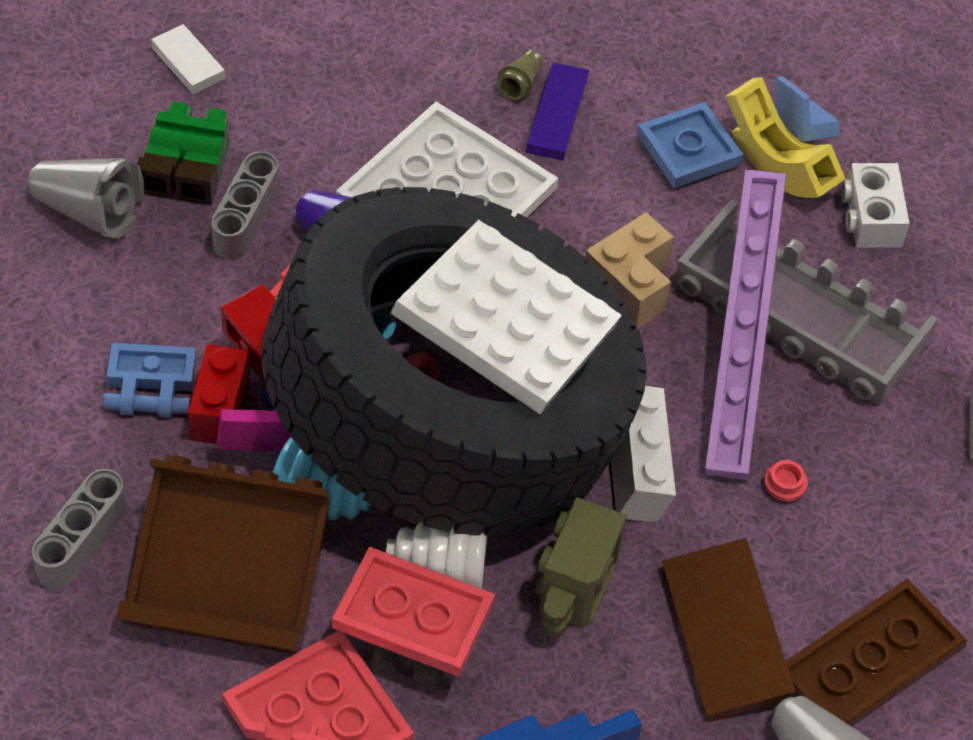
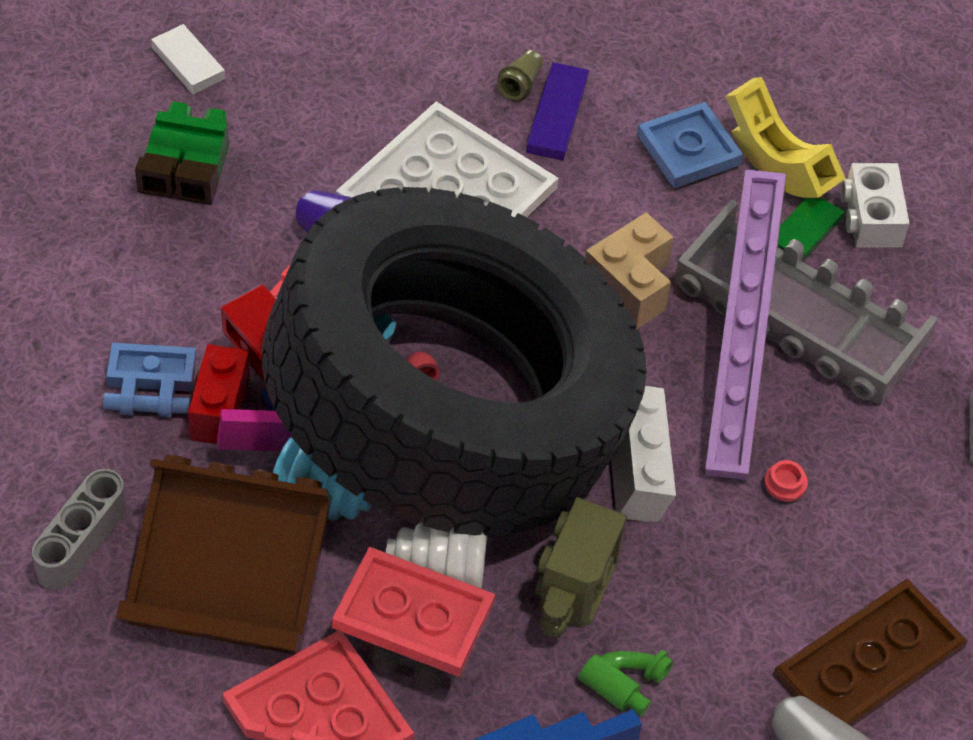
(91, 192): light grey cone -> none
(245, 205): light grey beam -> none
(507, 315): white plate -> none
(606, 679): none -> bright green plant
(728, 630): reddish brown tile -> none
(803, 116): medium blue panel -> none
(810, 224): none -> green tile

